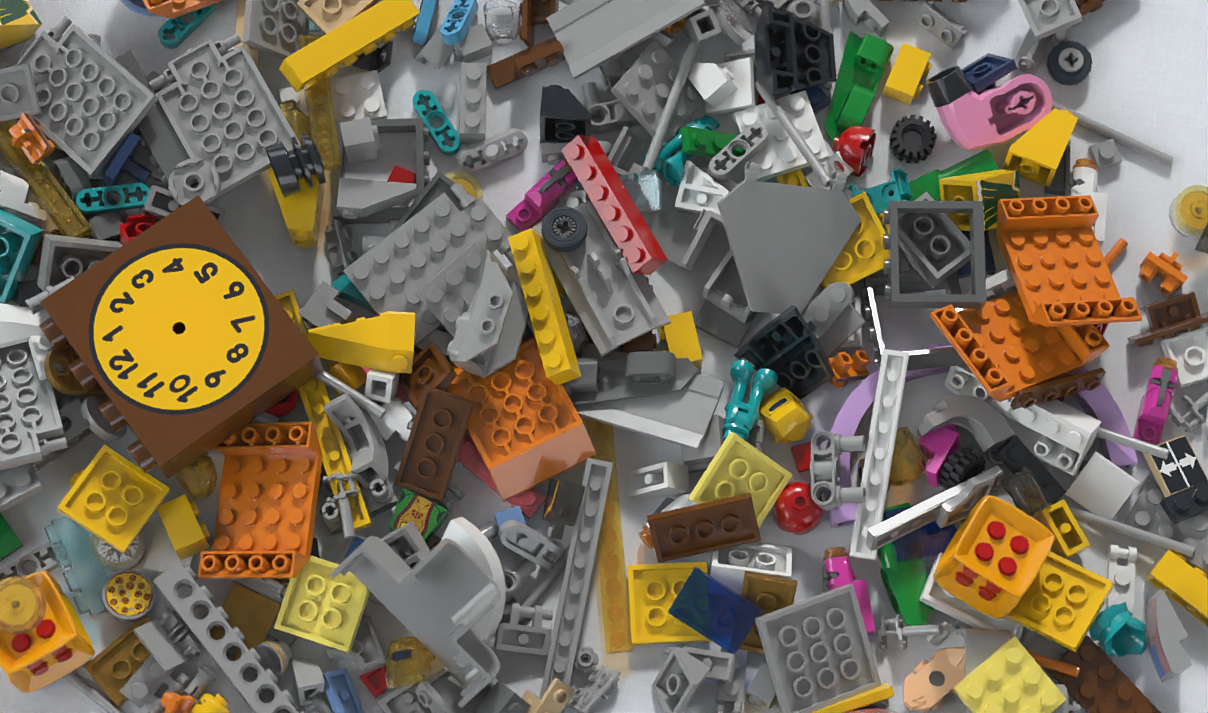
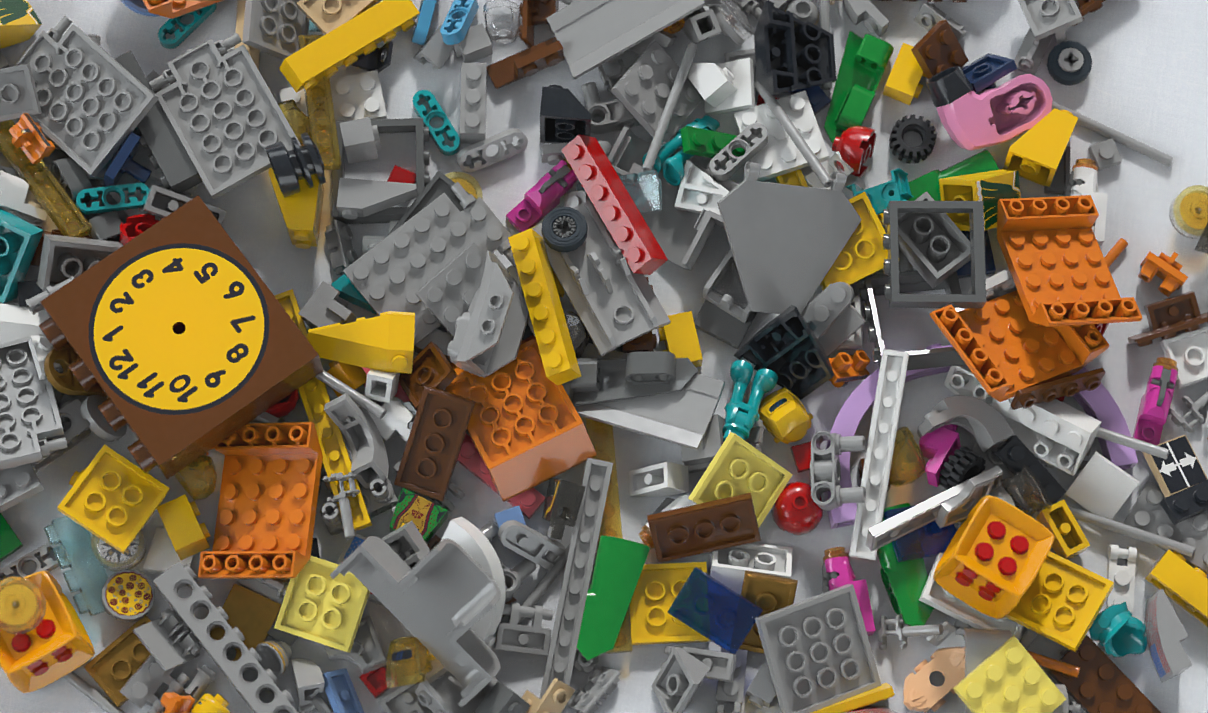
(190, 172): light grey plate -> none
(610, 593): none -> green panel
(939, 50): none -> reddish brown plate

